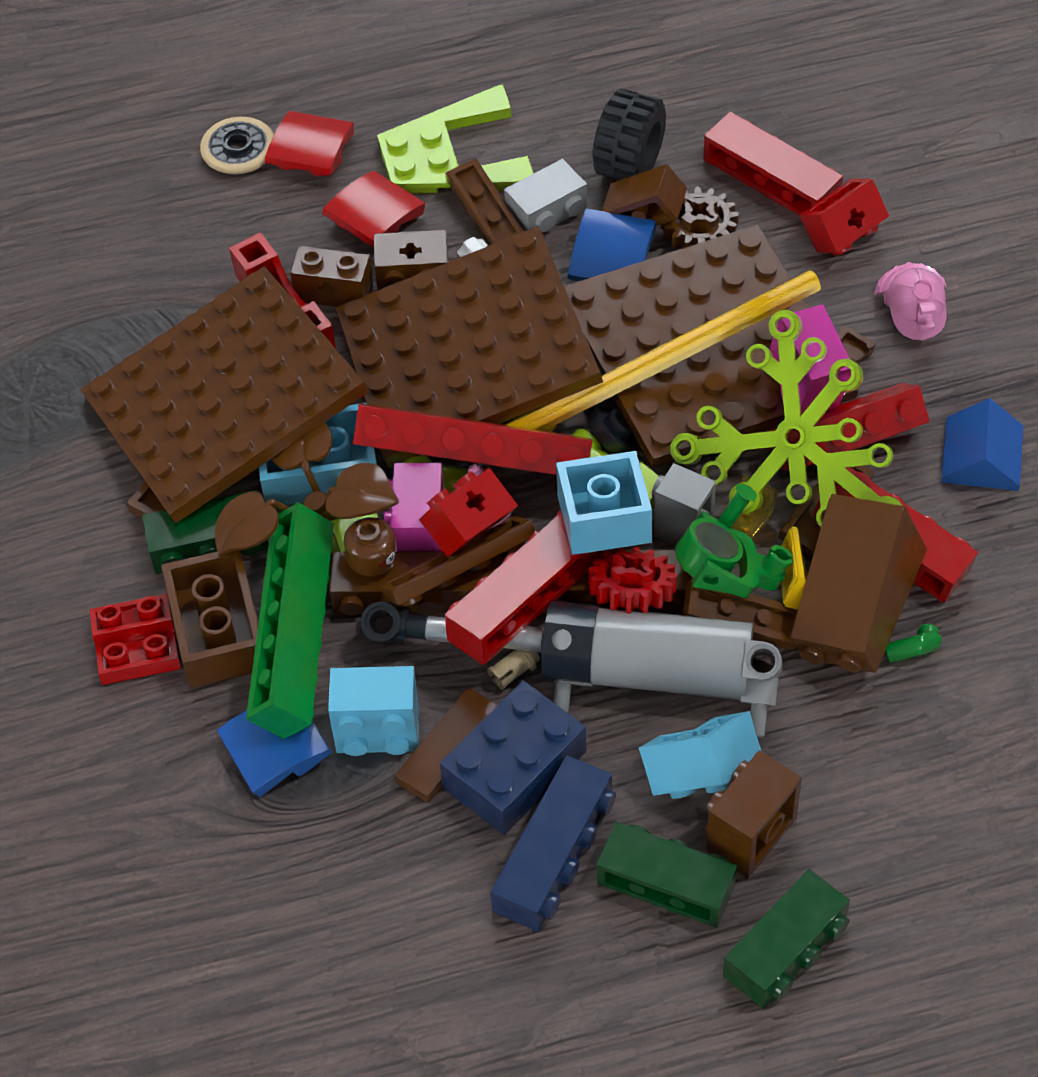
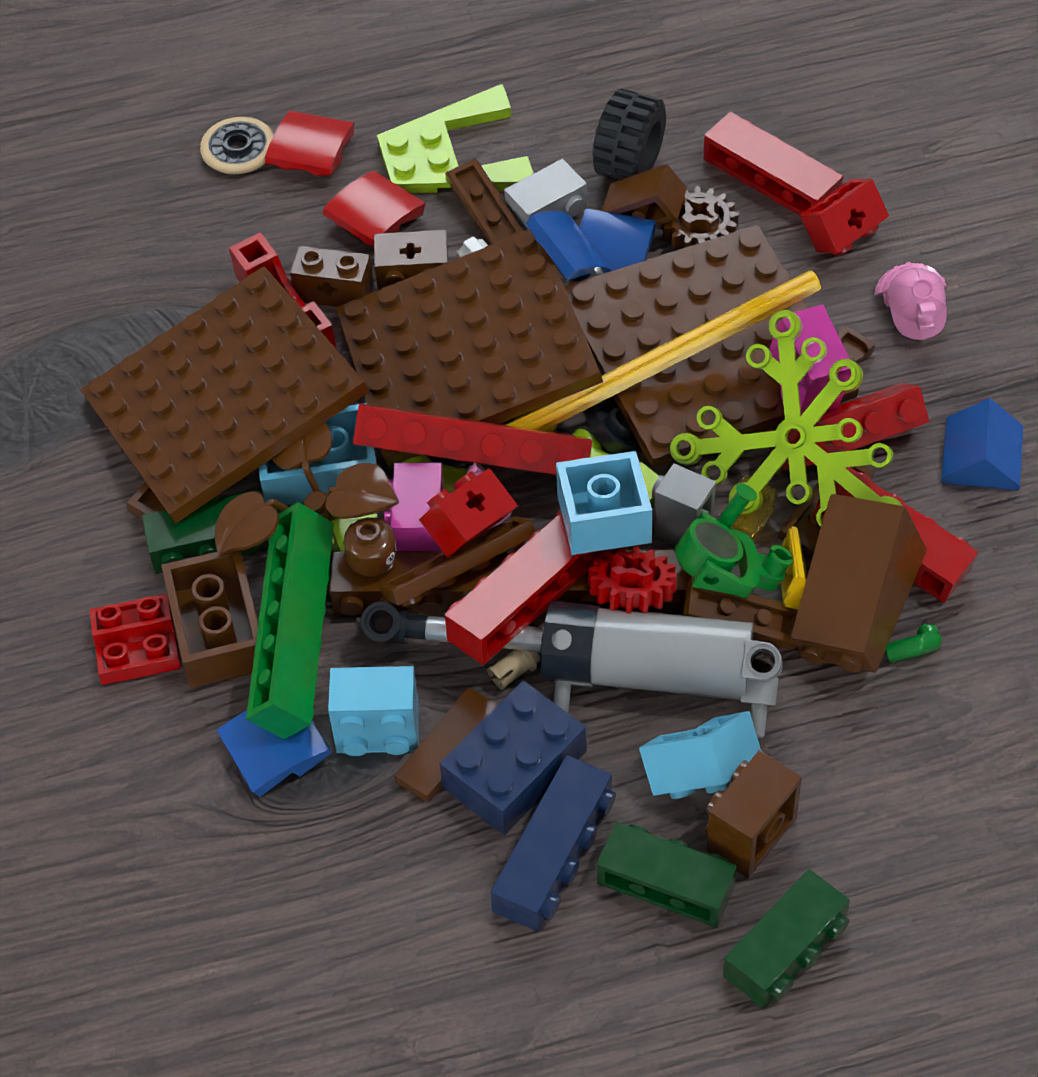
(567, 245): none -> blue slope

